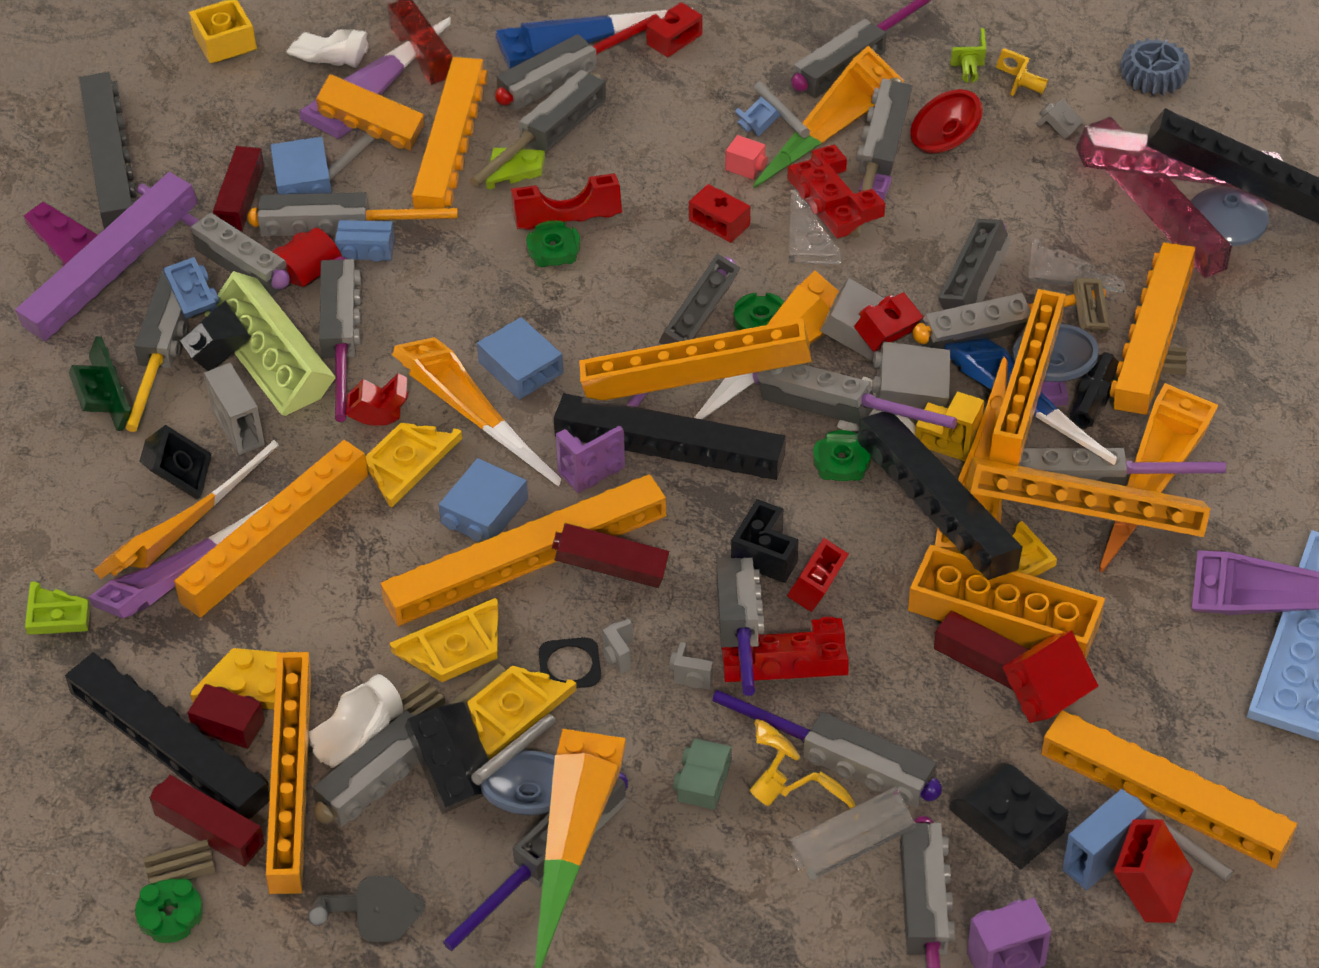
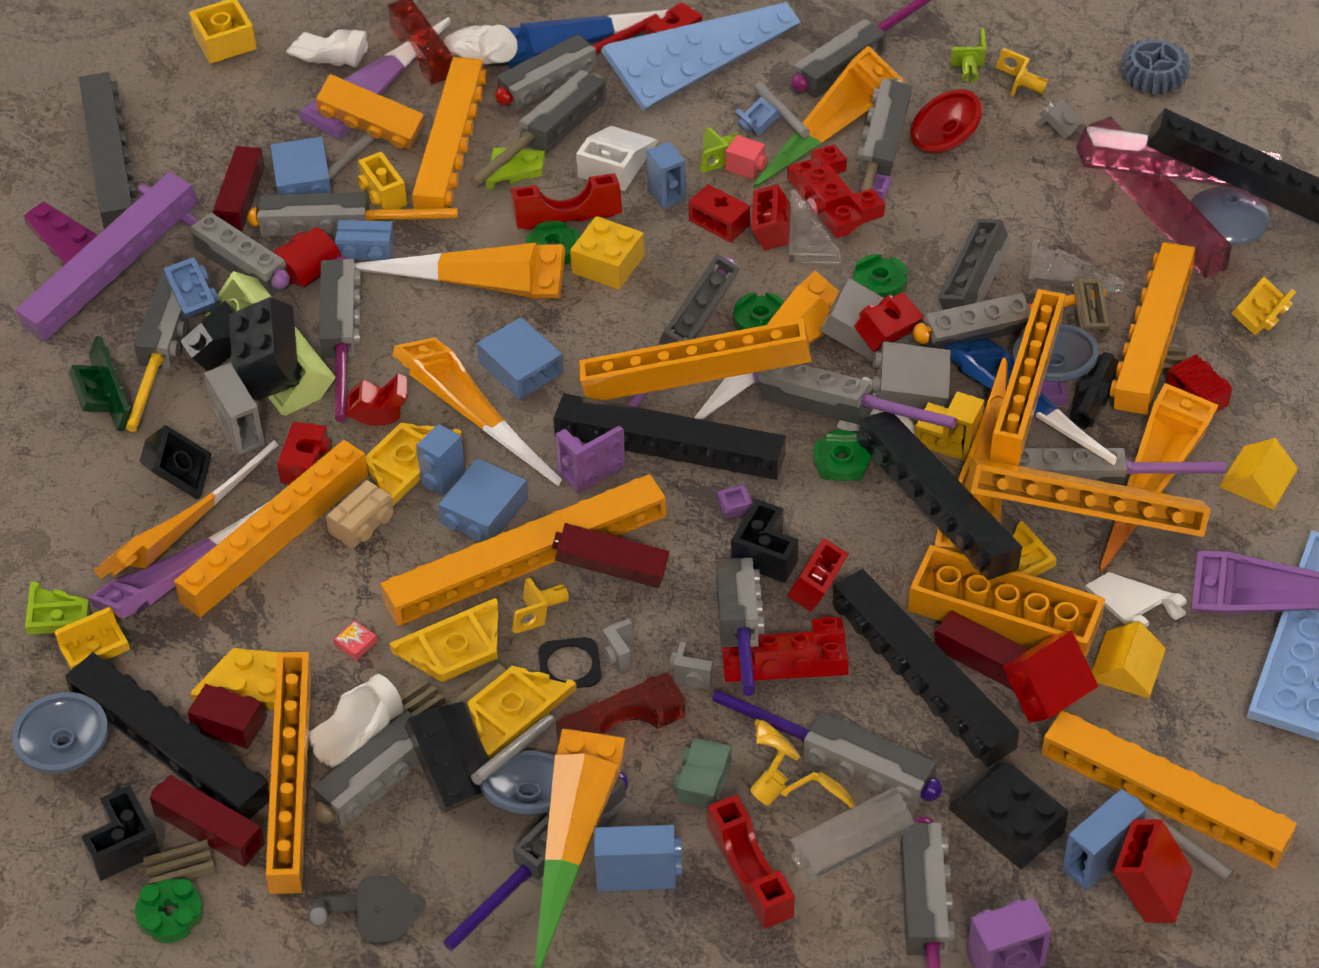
(57, 721): none -> sand blue dish
(94, 634): none -> yellow bracket
(125, 837): none -> black brick
(264, 347): none -> black brick
(302, 449): none -> red brick
(355, 640): none -> coral tile
(360, 514): none -> tan brick
(381, 182): none -> yellow brick
(440, 459): none -> medium blue brick
(490, 43): none -> white hair
(513, 269): none -> light orange plate
(537, 603): none -> yellow bracket
(607, 252): none -> yellow brick
(613, 152): none -> white slope
(637, 858): none -> medium blue brick
(653, 702): none -> clear red arch
(666, 174): none -> medium blue brick
(678, 57): none -> light blue wing
(715, 147): none -> lime bracket
(734, 501): none -> medium lavender tile
(762, 886): none -> red arch
(771, 217): none -> red brick
(893, 271): none -> green plate
(925, 668): none -> black brick
(1129, 659): none -> yellow slope
(1131, 599): none -> white flag
(1200, 380): none -> red brick
(1261, 306): none -> yellow bracket
(1261, 473): none -> yellow slope

